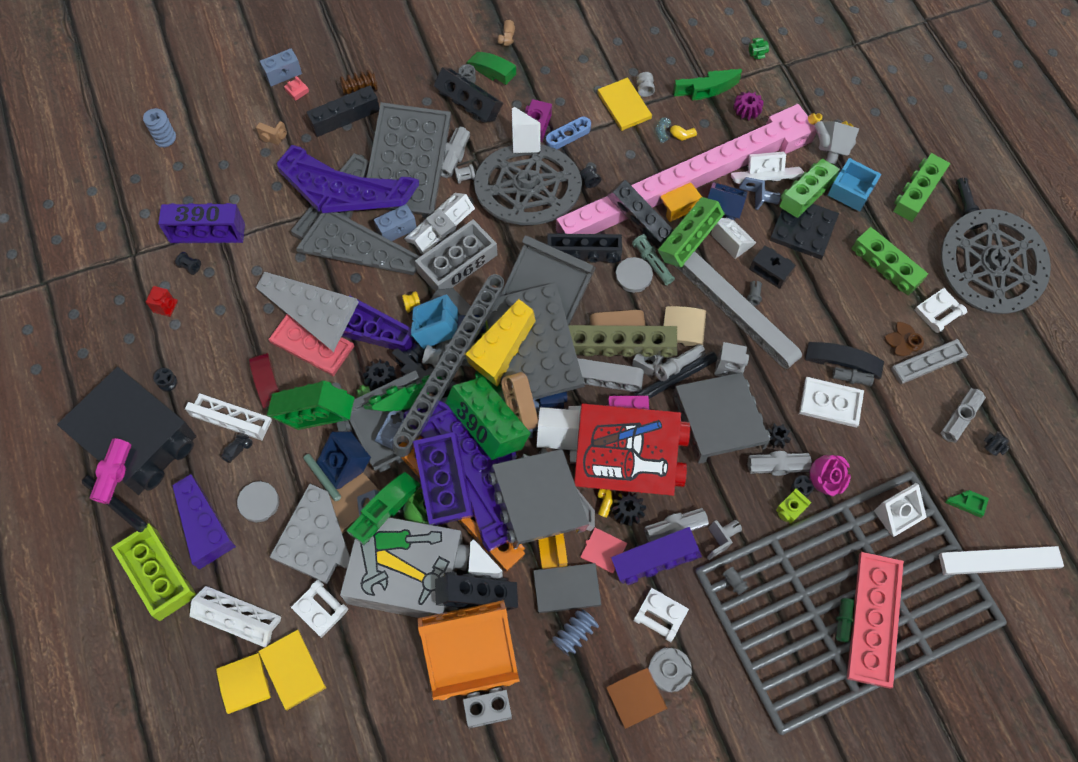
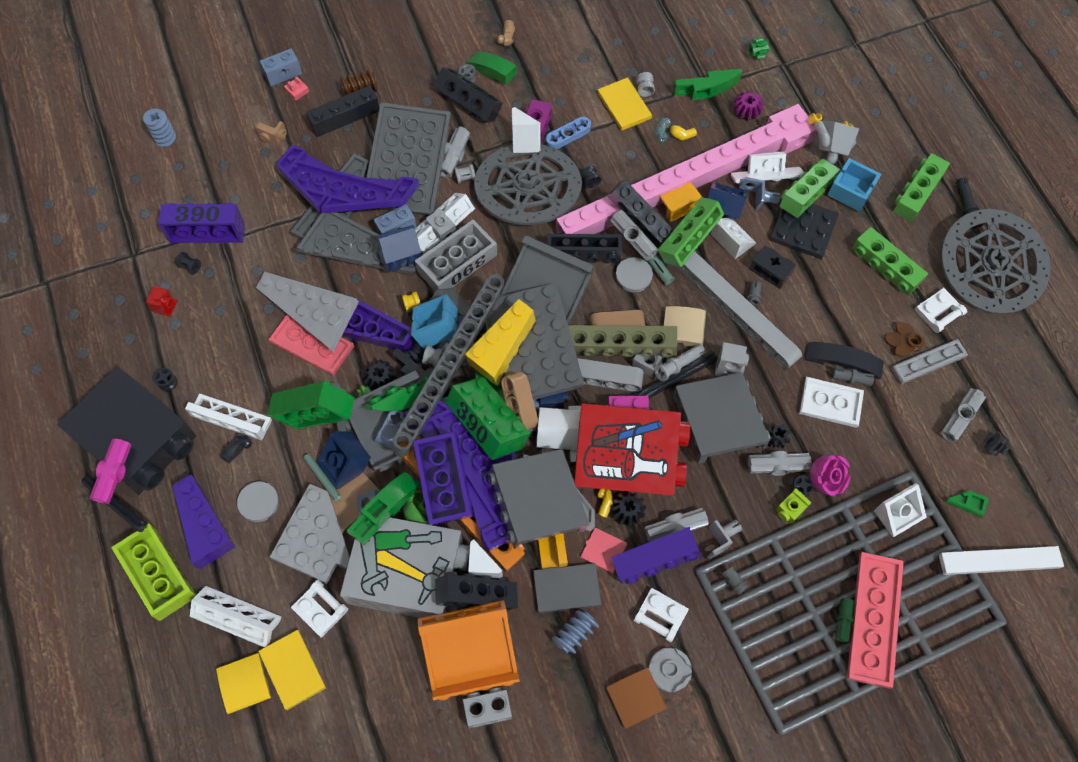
(264, 378): dark red brick -> none
(398, 248): none -> slope
(641, 242): none -> light grey piece

